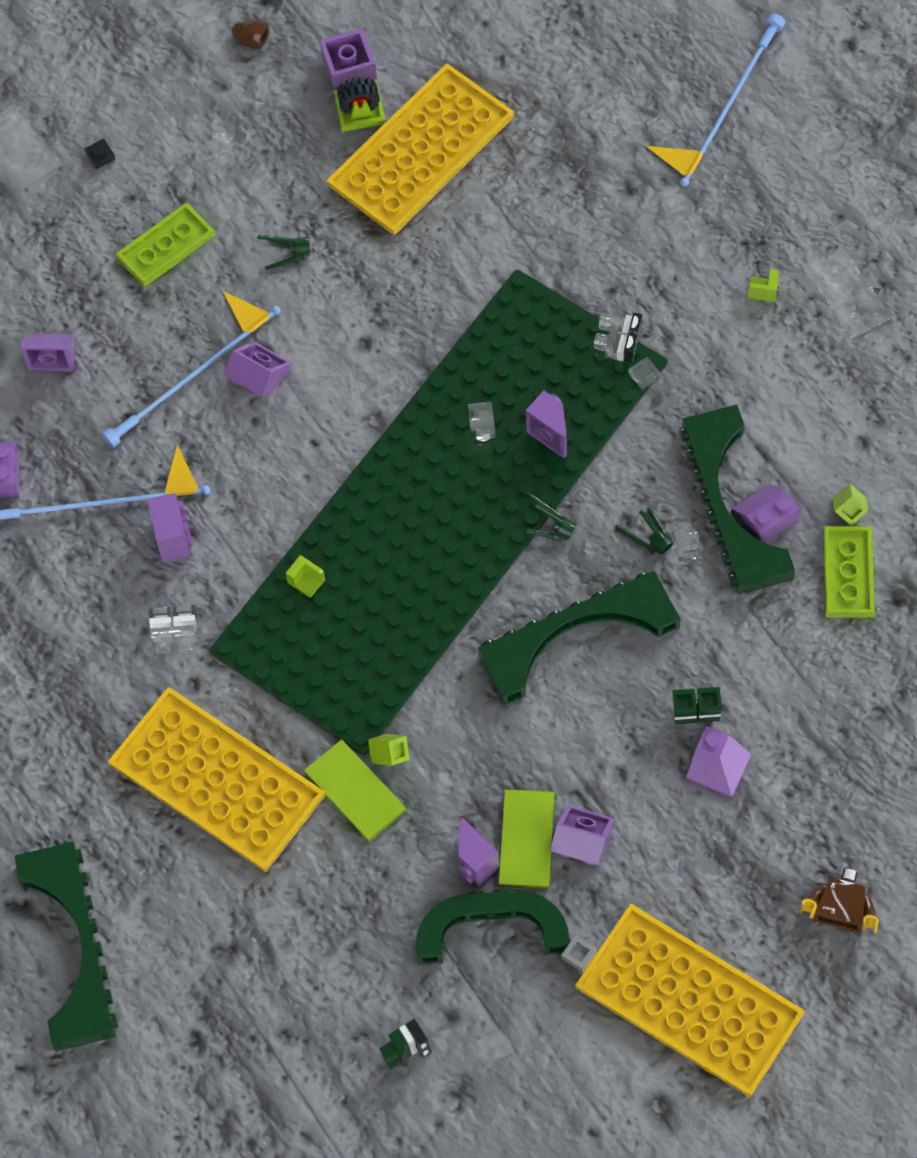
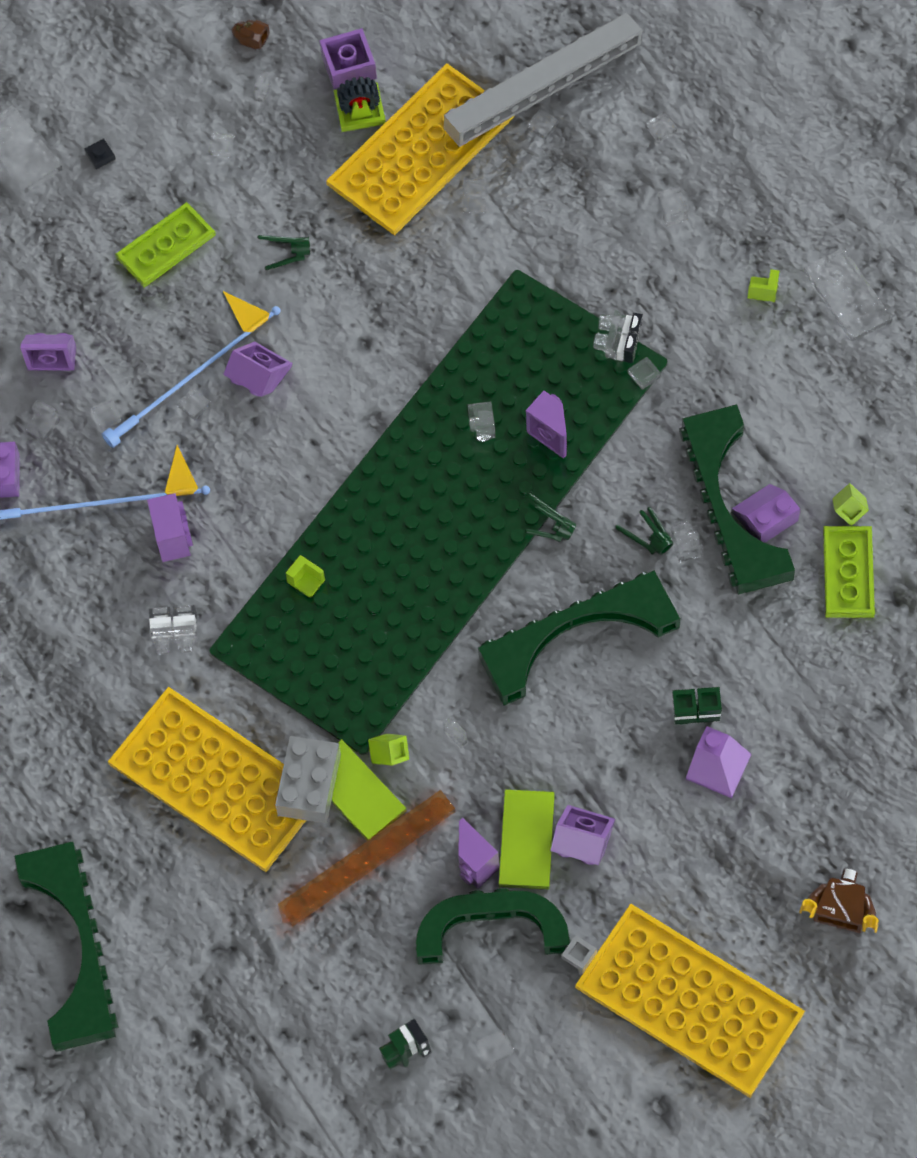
(308, 779): none -> light grey brick
(366, 858): none -> clear orange plate
(542, 79): none -> light grey brick
(687, 160): piece -> none

